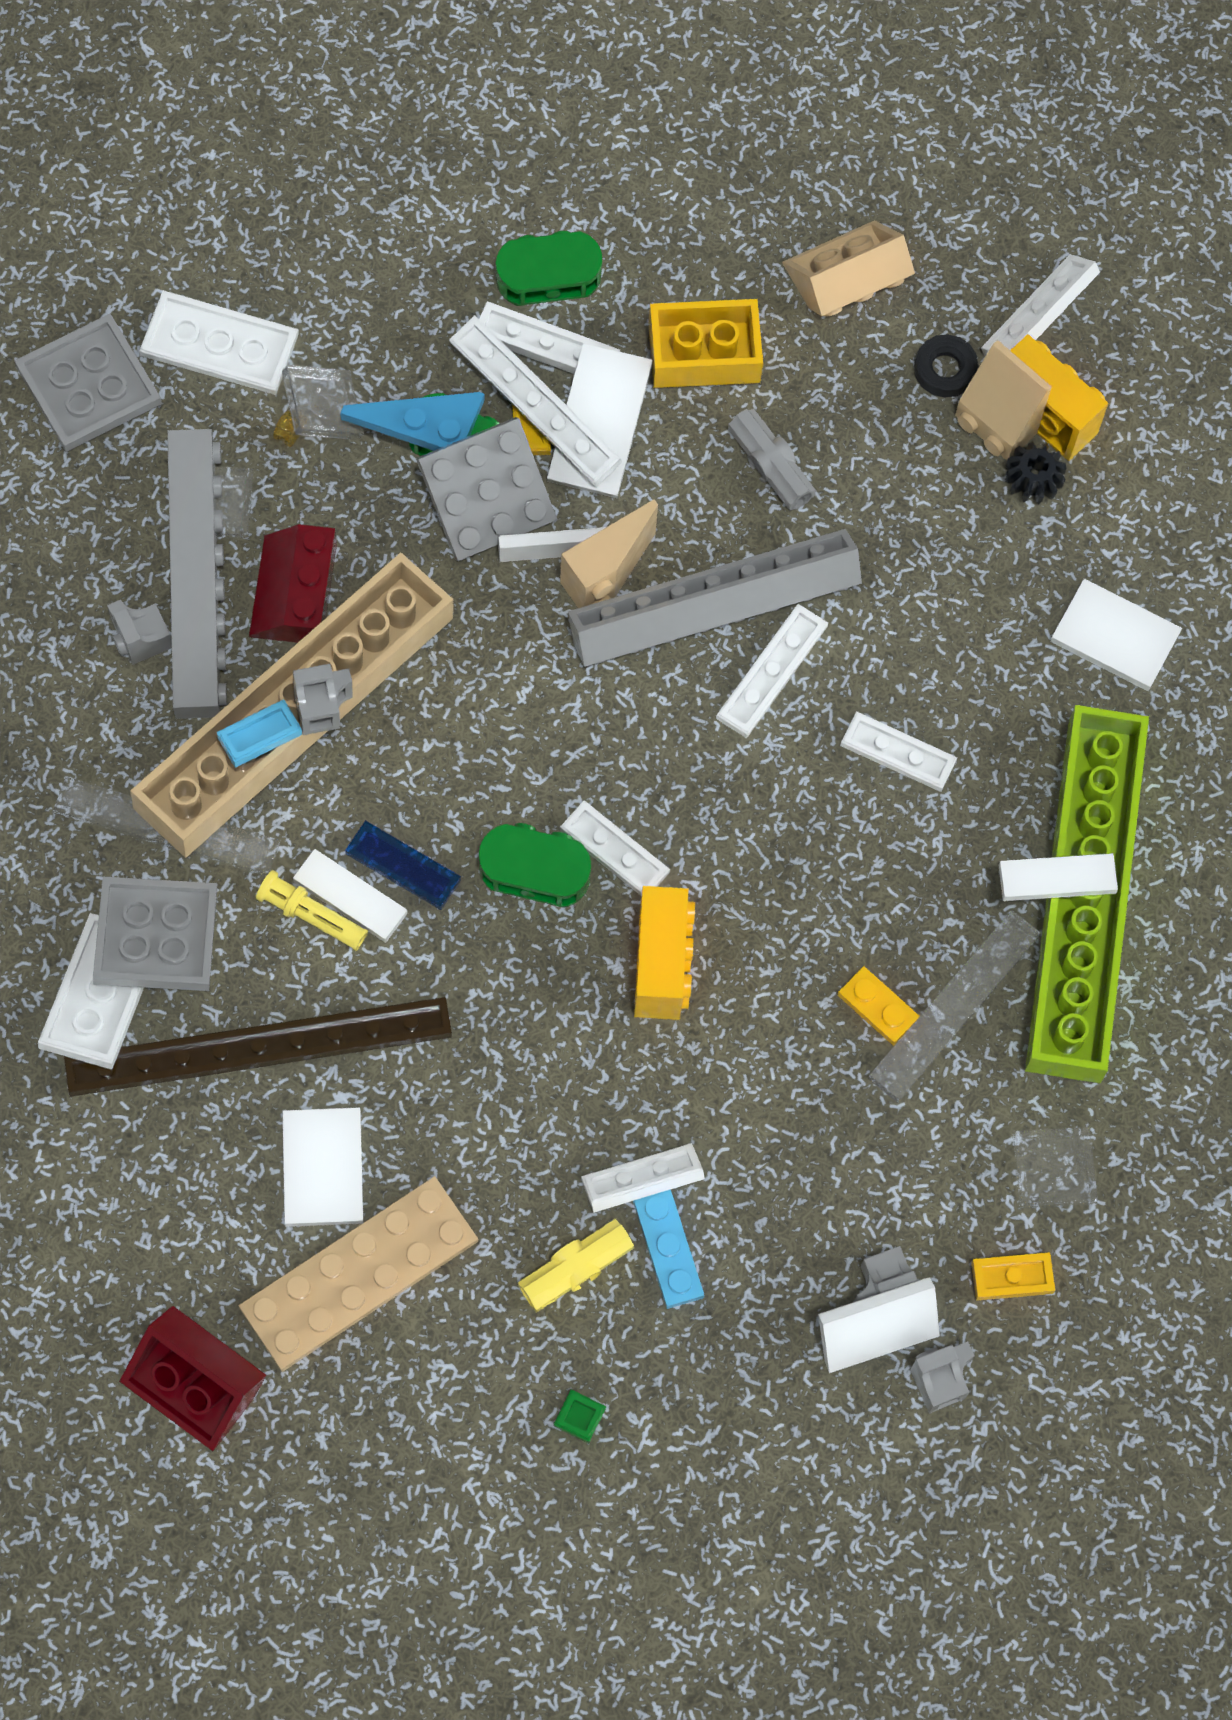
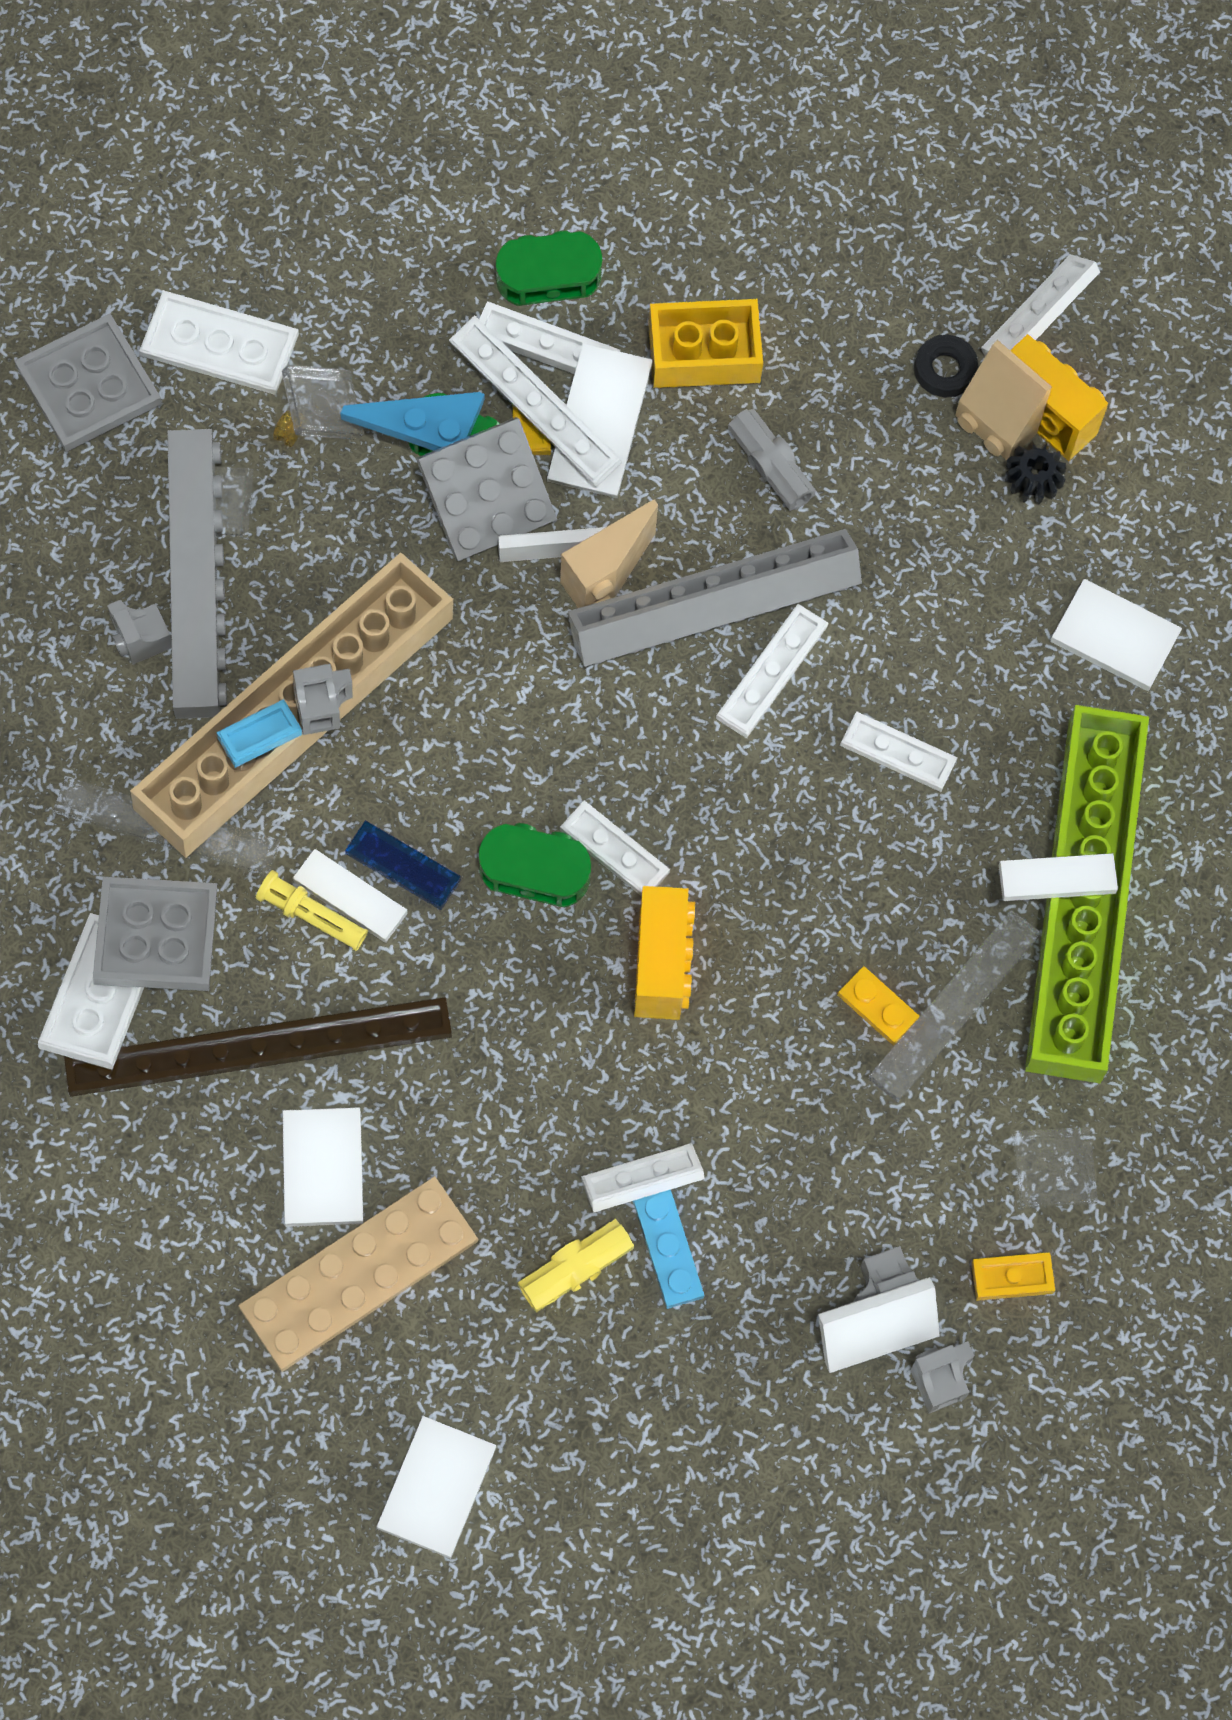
(192, 1377): dark red slope -> none
(293, 582): dark red slope -> none
(436, 1487): none -> white tile
(579, 1416): green tile -> none
(850, 268): tan slope -> none

